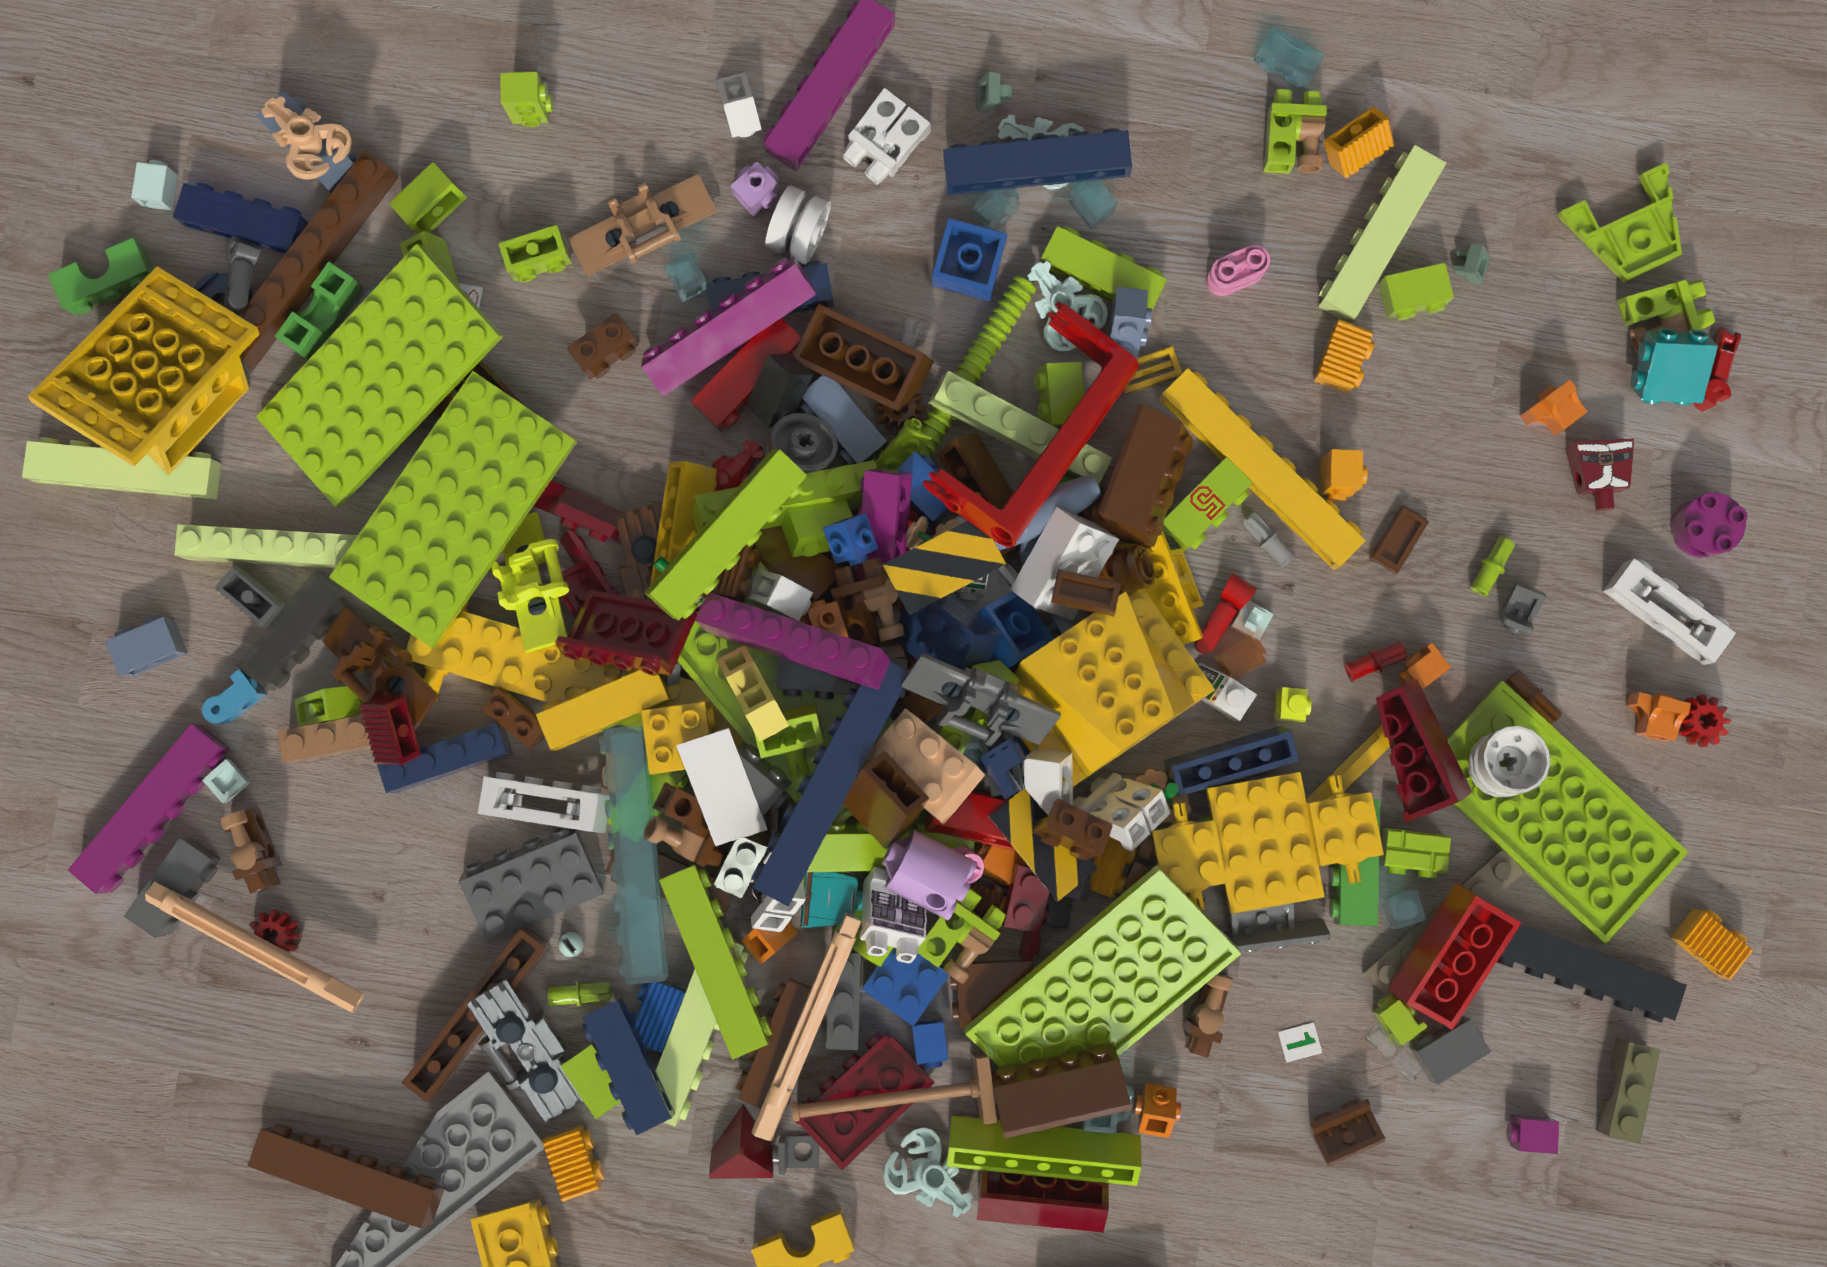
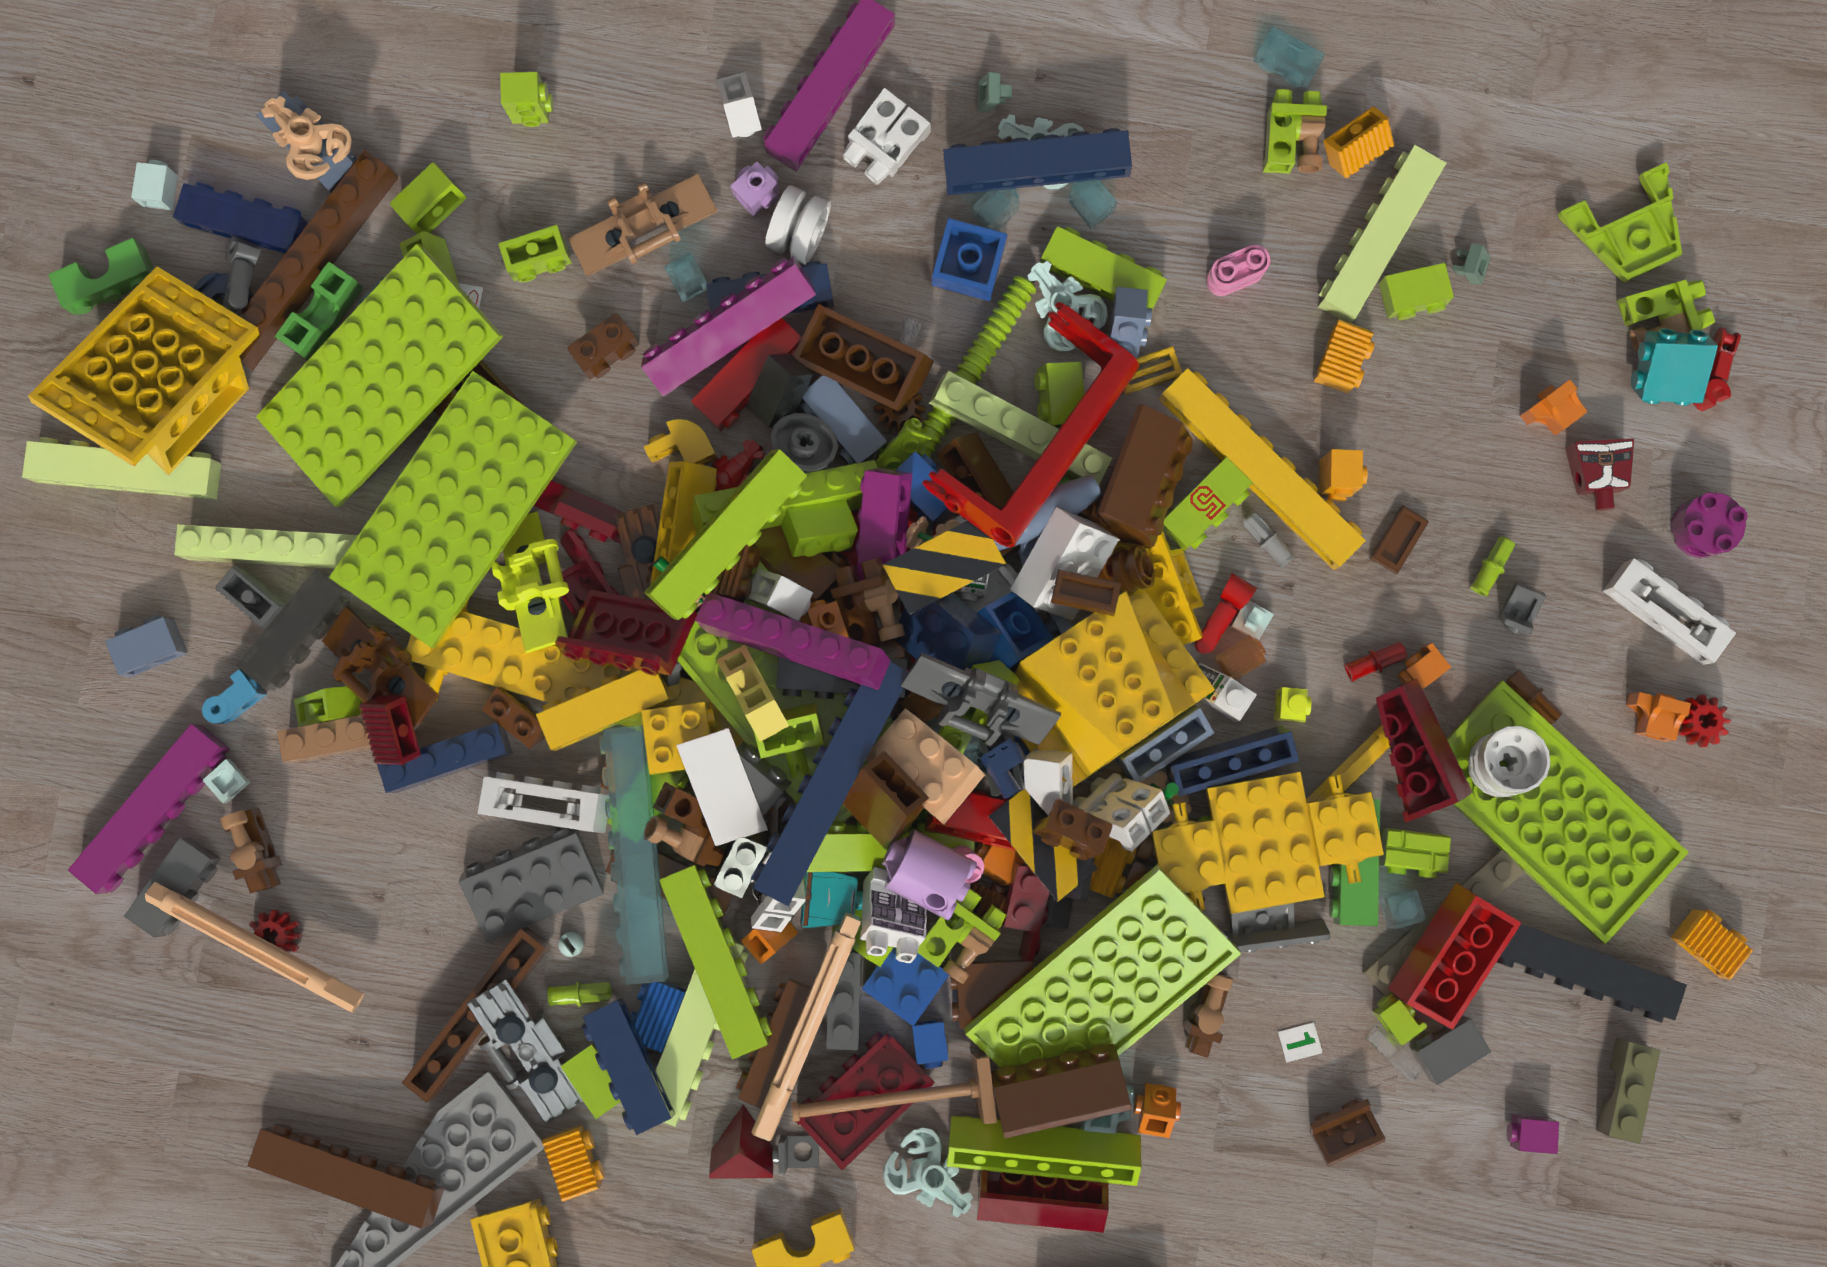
(684, 437): none -> yellow brick
(851, 539): blue brick -> none
(1165, 745): none -> sand blue brick

